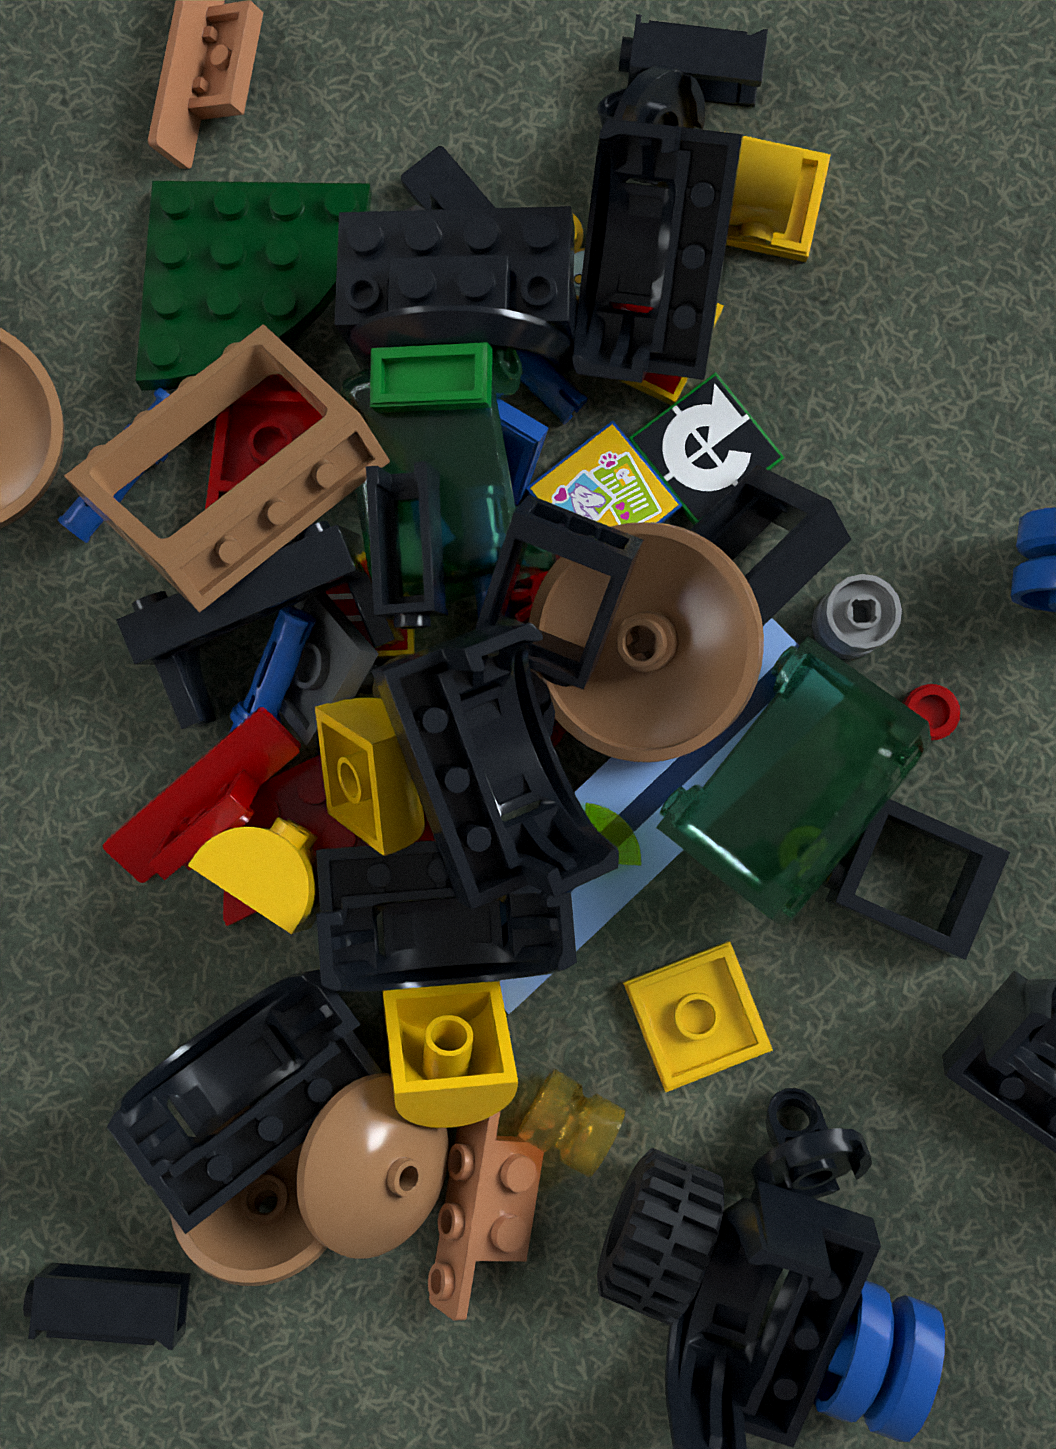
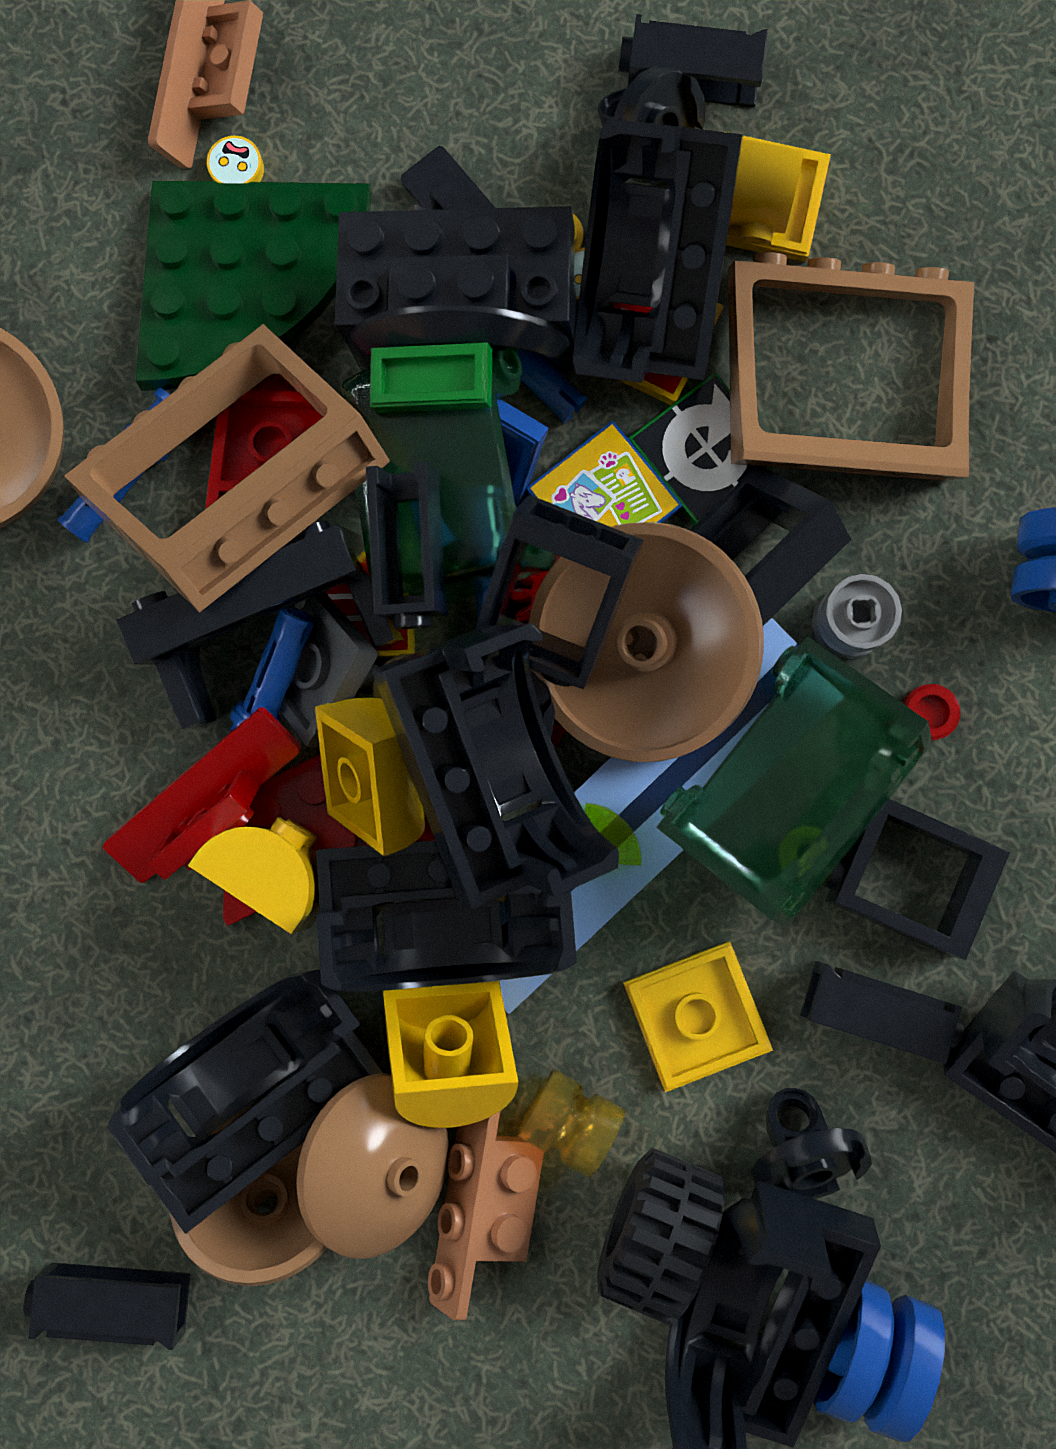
(235, 161): none -> tile
(752, 446): none -> medium nougat windscreen
(883, 1012): none -> black window

